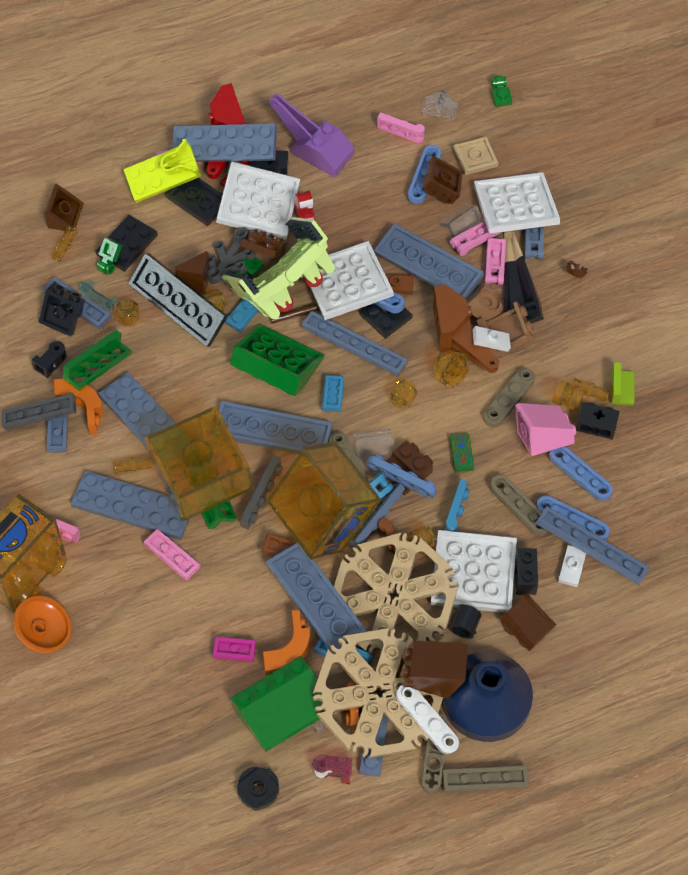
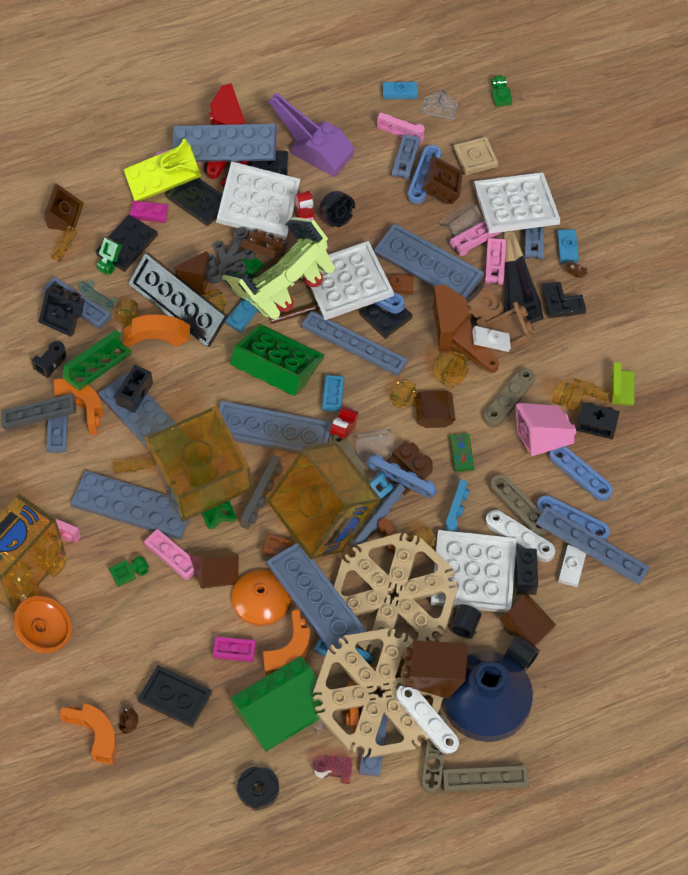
(105, 742): none -> orange arch
(124, 573): none -> green plate
(128, 721): none -> reddish brown plate
(134, 388): none -> black brick
(149, 211): none -> dark pink plate
(156, 327): none -> orange arch
(175, 696): none -> black plate
(215, 567): none -> reddish brown slope
(260, 607): none -> orange dish
(336, 208): none -> black cylinder
(344, 423): none -> red leg
(400, 90): none -> dark azure plate
(406, 156): none -> sand blue plate
(434, 409): none -> reddish brown slope
(522, 652): none -> black piece
(525, 538): none -> white plate
(561, 306): none -> black plate
(567, 246): none -> dark azure plate

